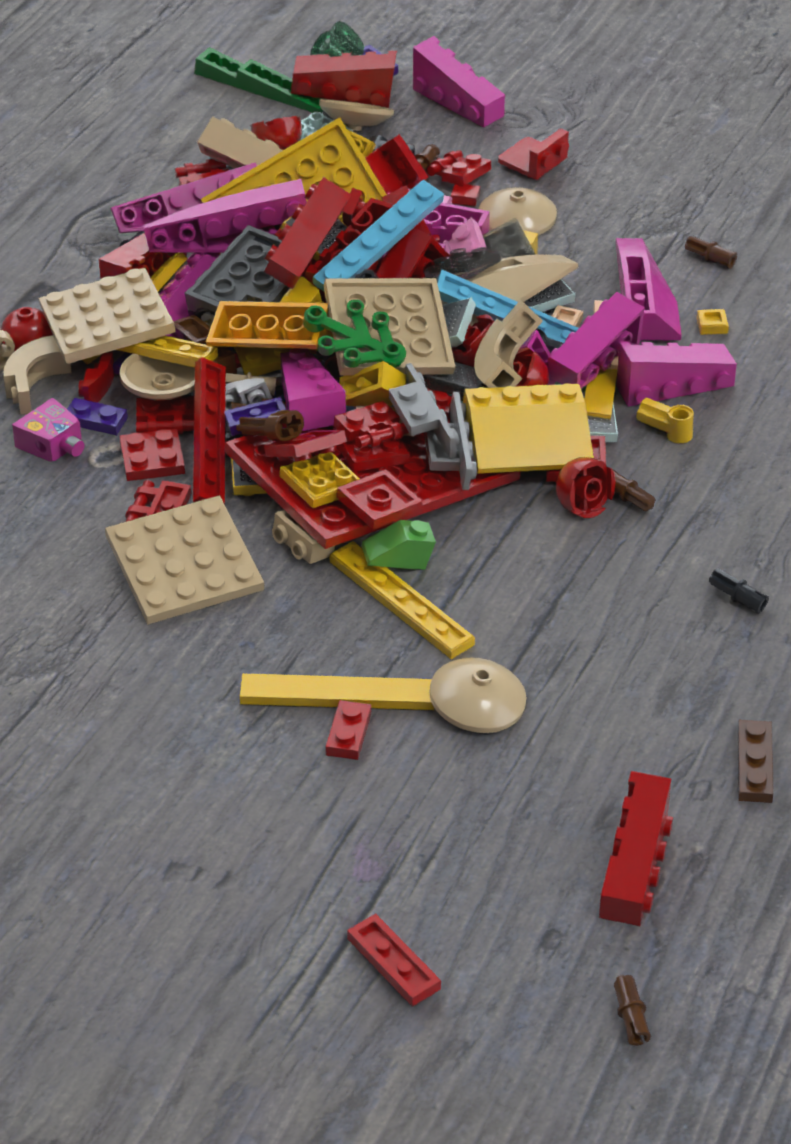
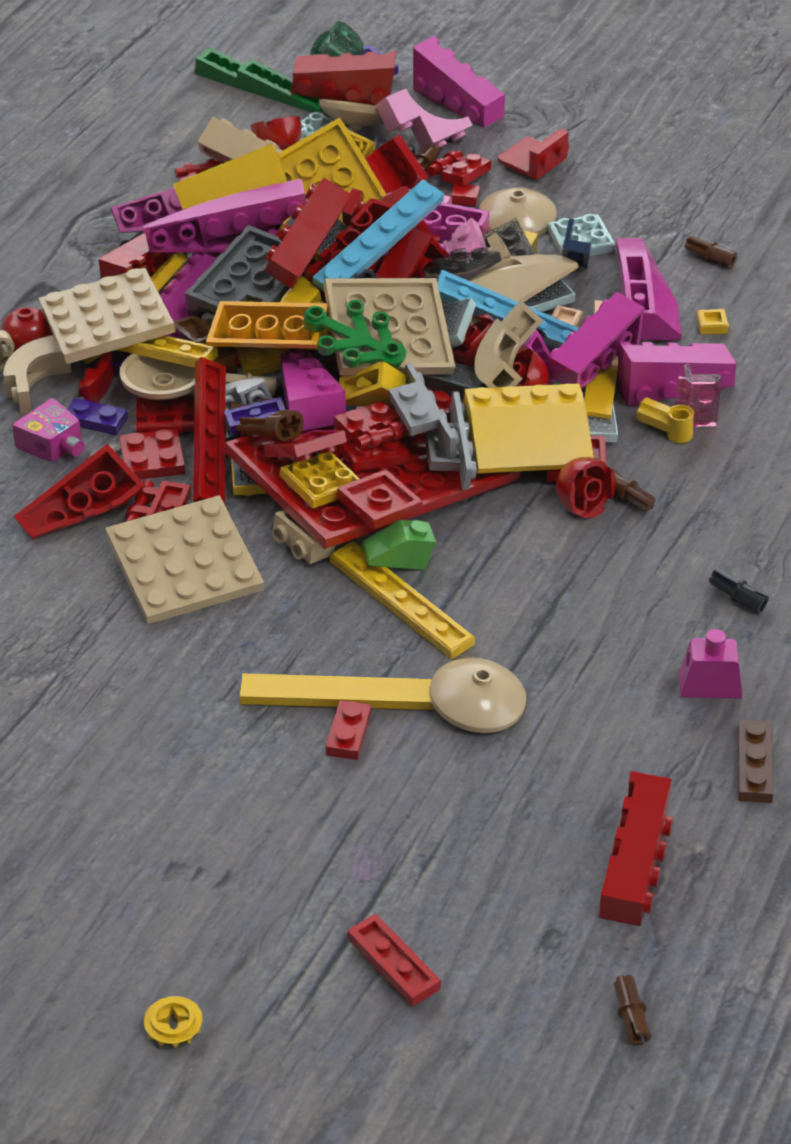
(87, 491): none -> red wedge
(159, 1015): none -> yellow gear
(238, 175): none -> yellow tile
(402, 112): none -> bright pink arch
(498, 244): none -> tan plate
(575, 250): none -> dark blue panel
(586, 229): none -> light aqua tile
(701, 394): none -> clear pink bracket
(711, 668): none -> dark pink torso

